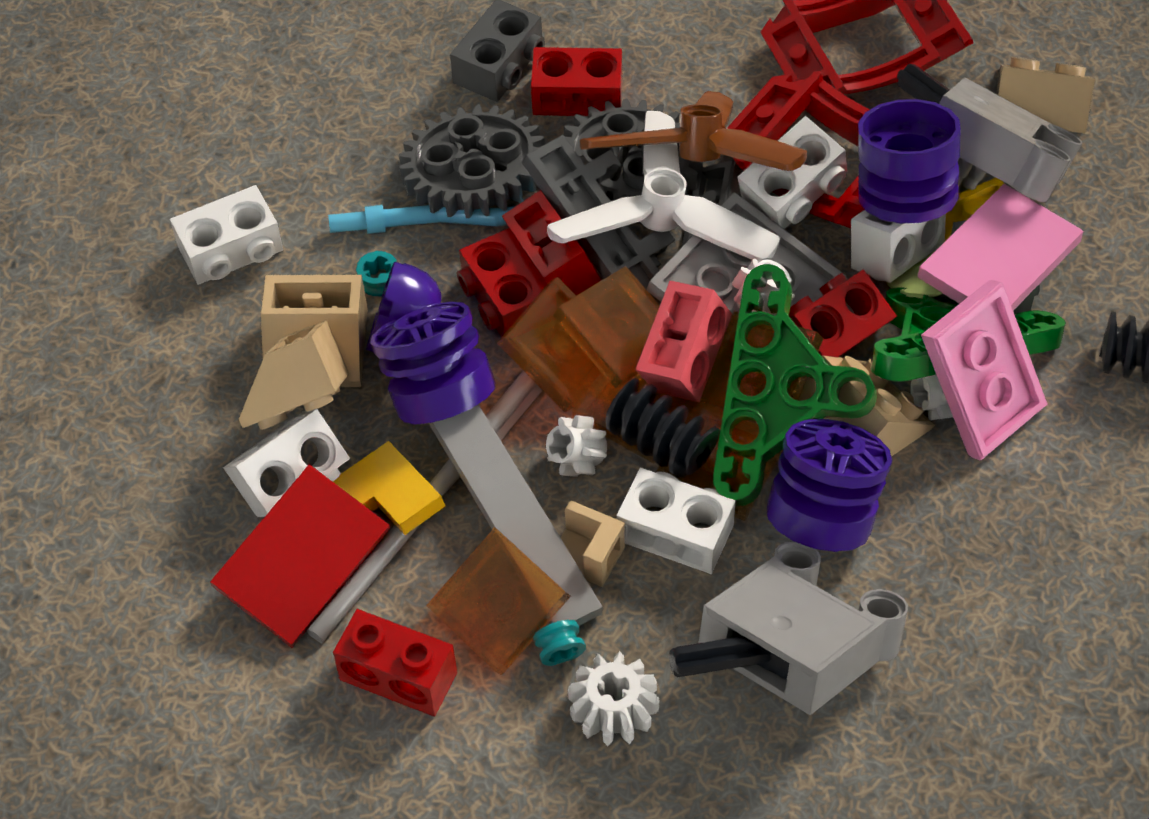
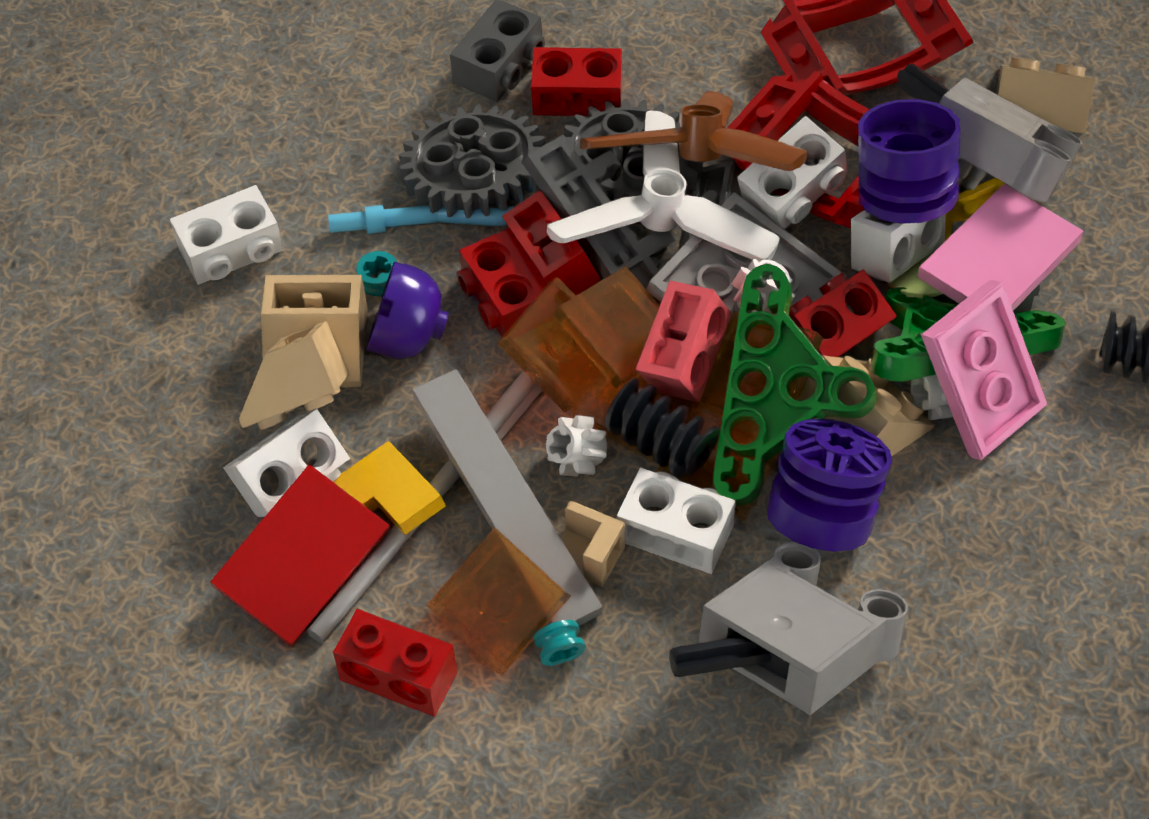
(433, 363): dark purple wheel -> none
(597, 708): white gear -> none

